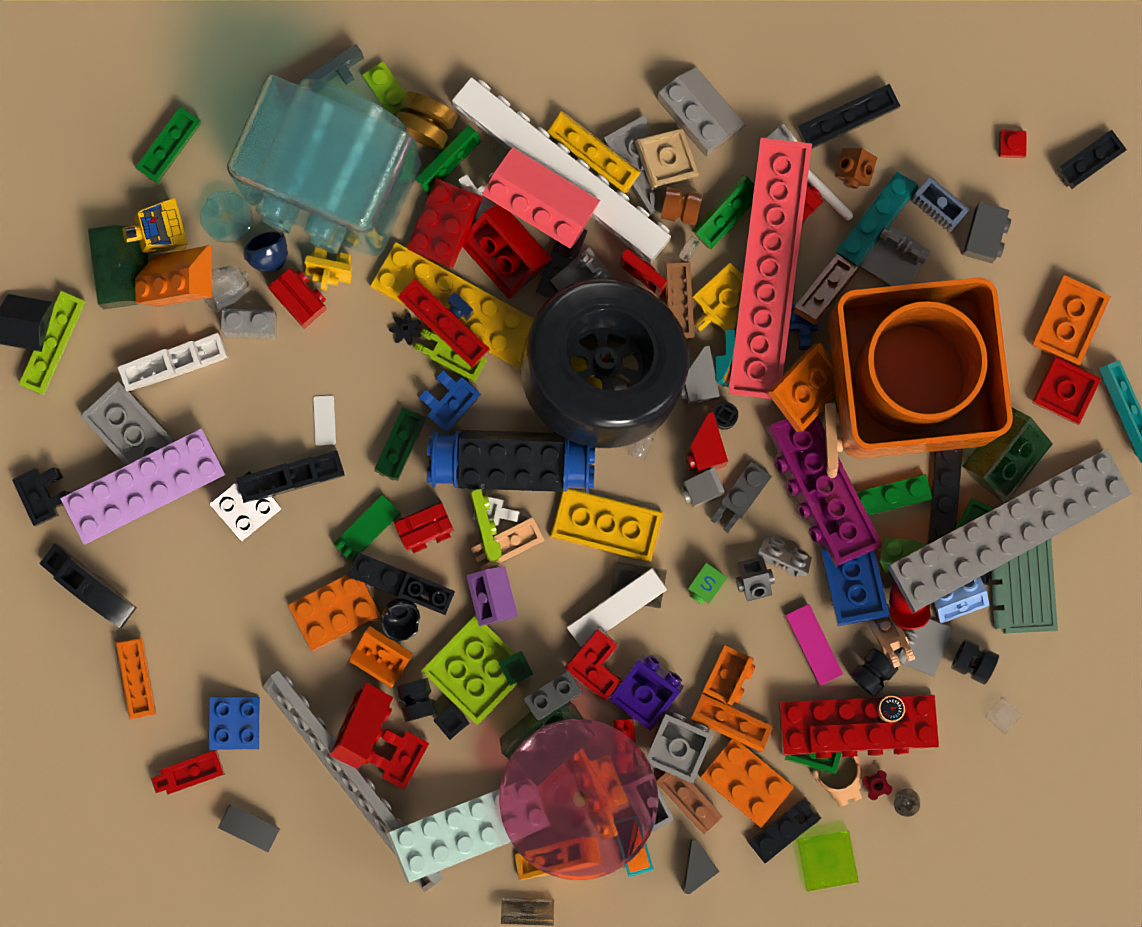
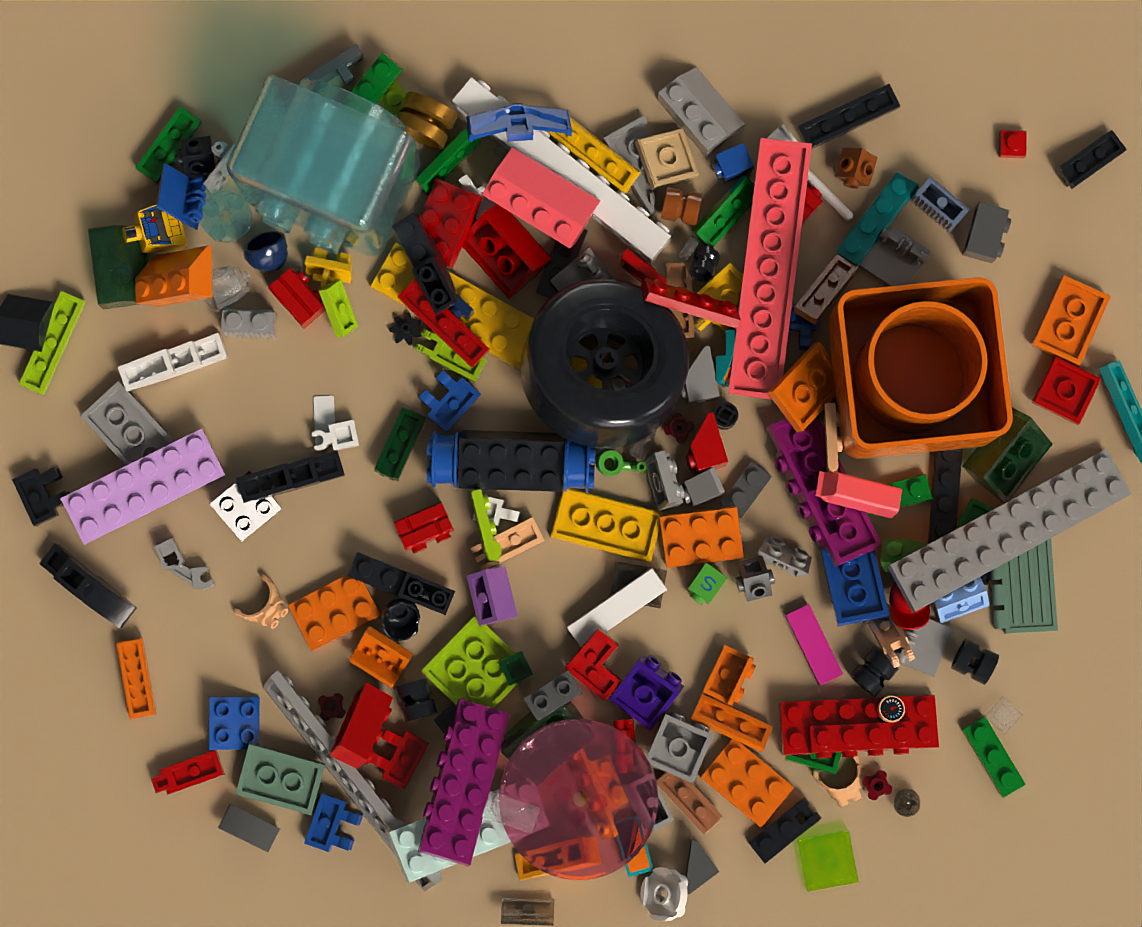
(182, 196): none -> blue hinge
(191, 575): none -> light grey piece
(196, 155): none -> black brick
(217, 179): none -> light grey hinge
(271, 612): none -> light nougat helmet
(280, 778): none -> sand green plate
(326, 822): none -> blue plate
(328, 713): none -> dark red plate
(338, 308): none -> lime plate
(341, 436): none -> white plate
(366, 528): green hinge -> none
(378, 79): none -> green plate
(427, 263): none -> black slope
(463, 782): none -> magenta plate
(511, 812): none -> clear plate
(518, 122): none -> blue plate
(617, 464): none -> bright green plate
(662, 477): none -> light grey plate
(676, 894): none -> white plate
(678, 420): none -> dark red plate
(690, 302): none -> red plate
(701, 536): none -> orange plate
(704, 263): none -> black wheel
(732, 163): none -> blue brick
(858, 493): none -> coral piece
(993, 757): none -> green plate

